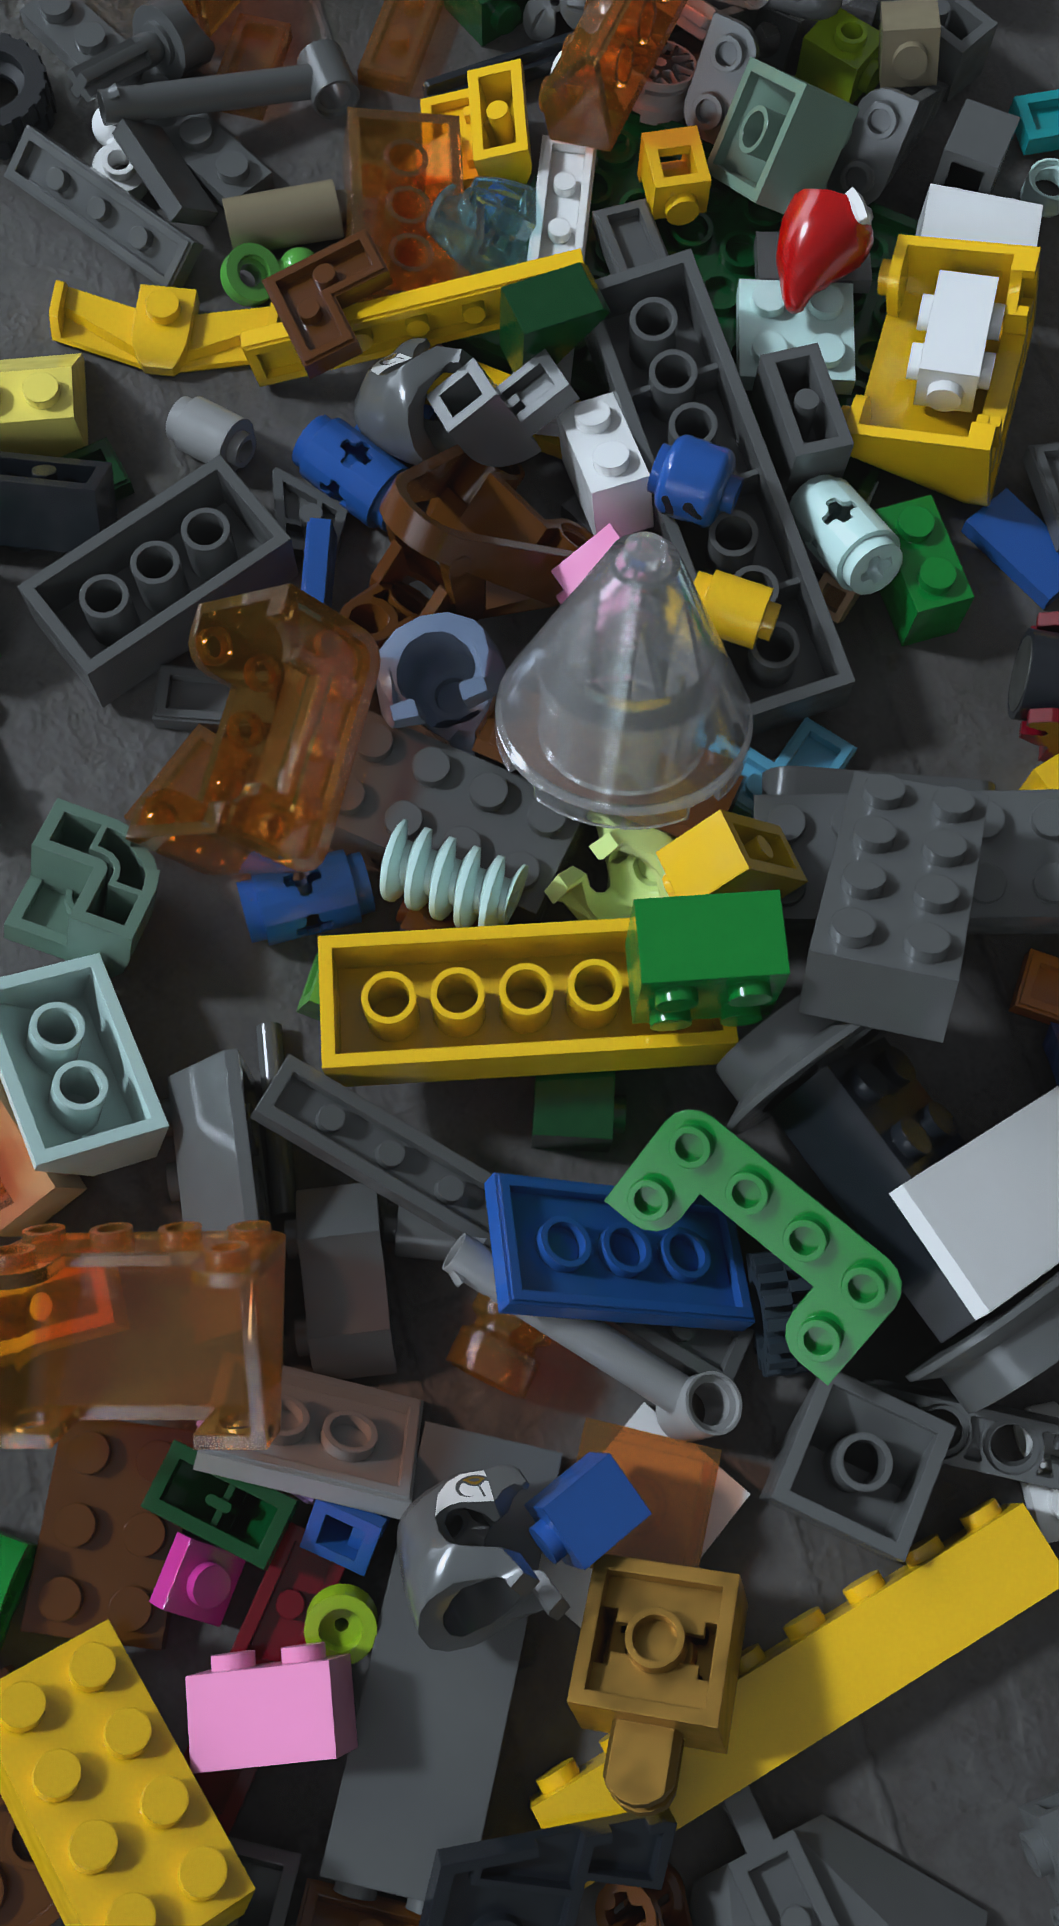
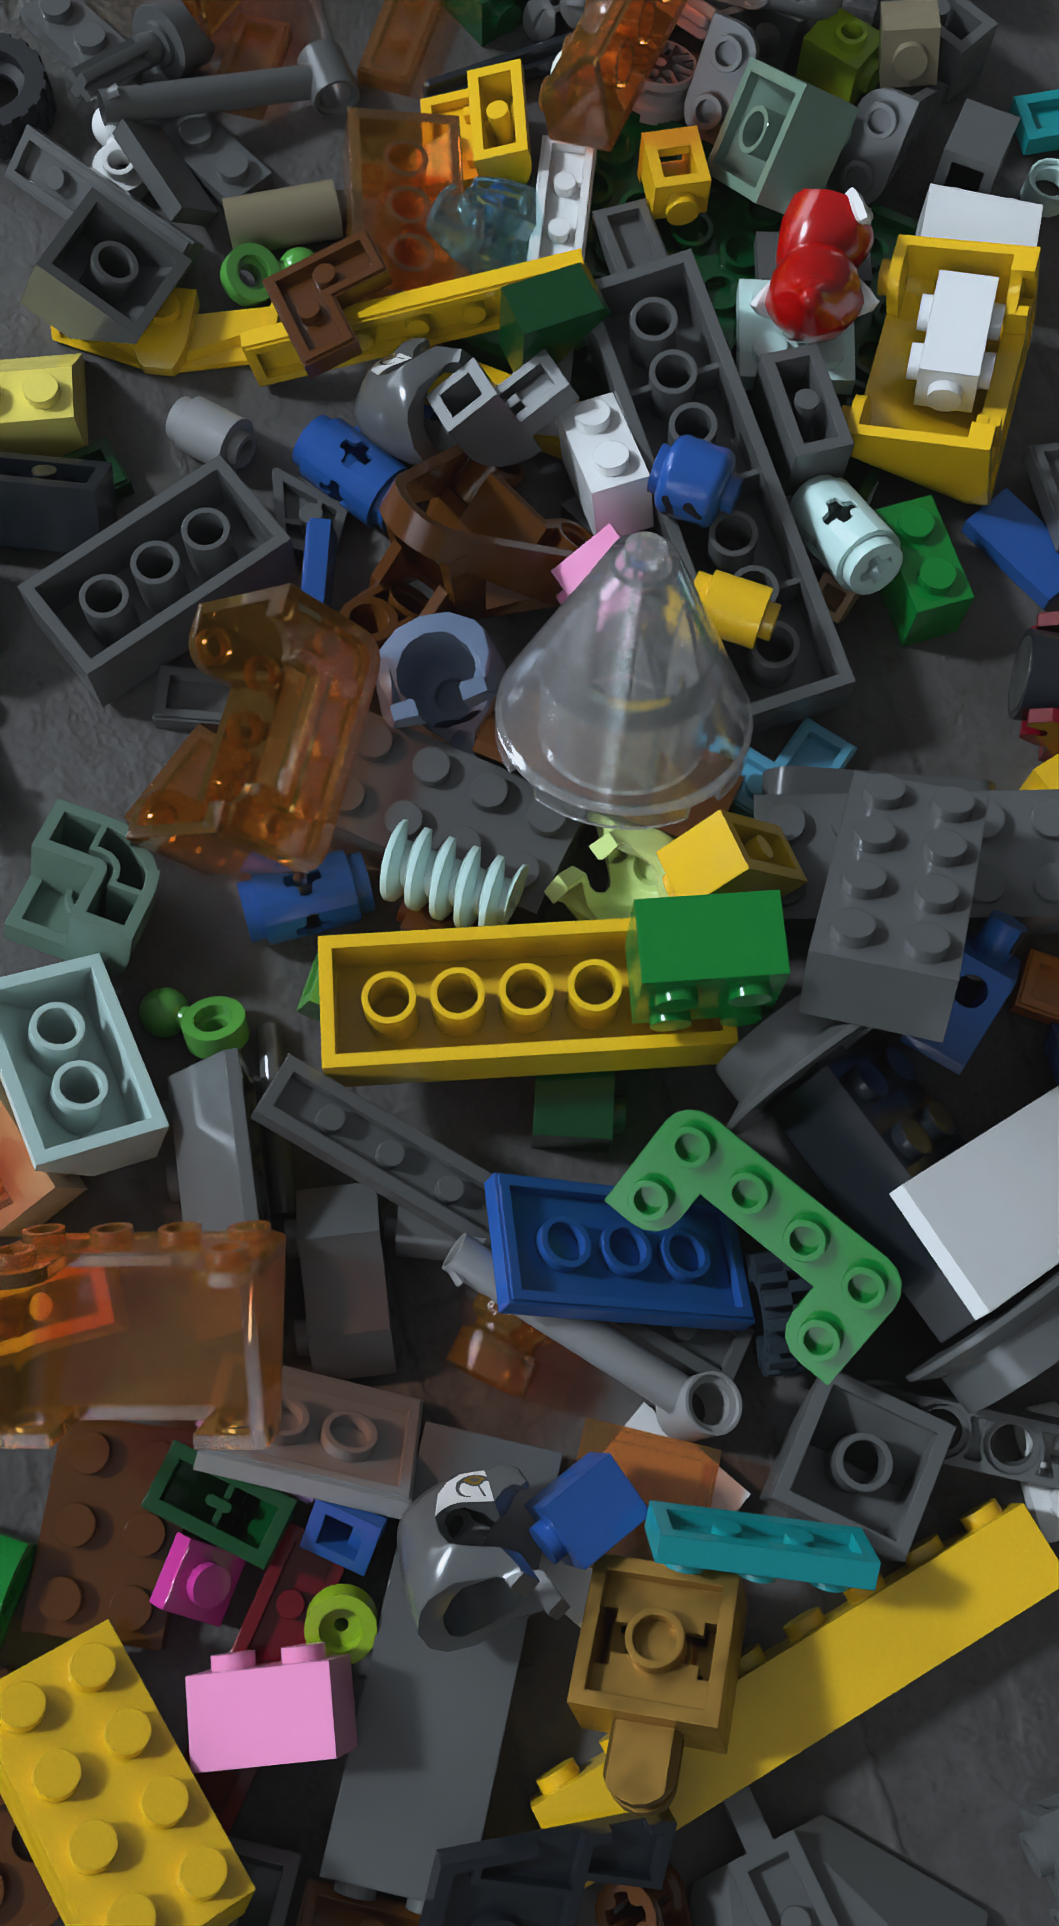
(103, 274): none -> dark grey slope
(206, 1025): none -> bright green plate
(761, 1547): none -> teal plate
(814, 294): none -> red hat
(976, 1001): none -> blue torso

